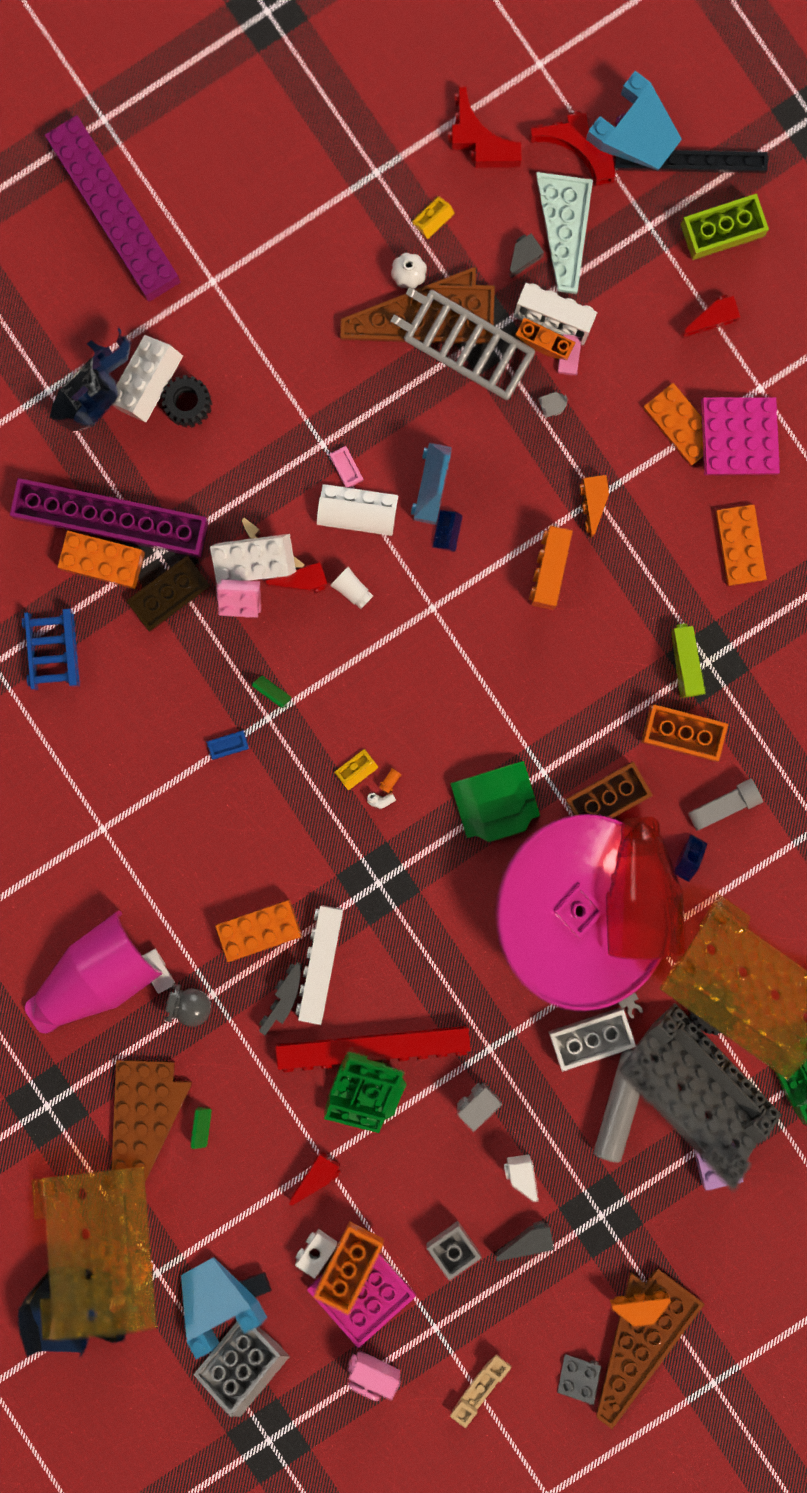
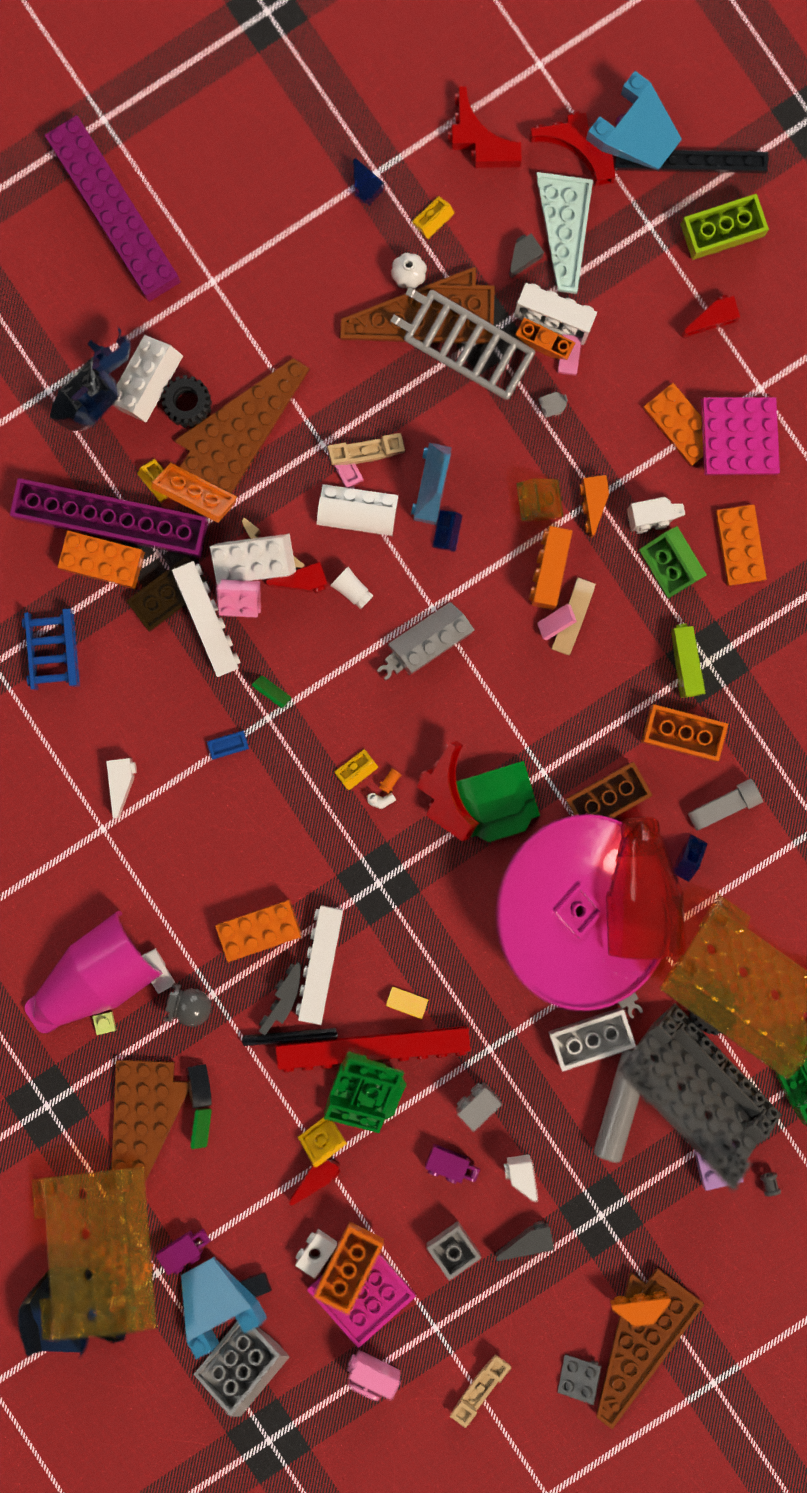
(104, 1023): none -> yellowish green plate
(120, 780): none -> white slope
(148, 474): none -> yellow slope
(182, 1251): none -> magenta brick
(194, 492): none -> orange plate
(199, 1086): none -> black slope
(205, 618): none -> white brick
(233, 435): none -> dark orange wing
(289, 1037): none -> black axle
(322, 1141): none -> yellow tile
(366, 451): none -> tan slope
(367, 184): none -> clear blue slope
(392, 665): none -> light grey plate
(407, 1002): none -> yellow slope
(431, 638): none -> light grey slope
(441, 785): none -> red arch
(450, 1165): none -> magenta brick
(539, 499): none -> clear yellow slope
(556, 622): none -> bright pink tile
(579, 602): none -> tan slope
(652, 514): none -> white hinge
(672, 562): none -> bright green slope
(770, 1184): none -> dark grey bush

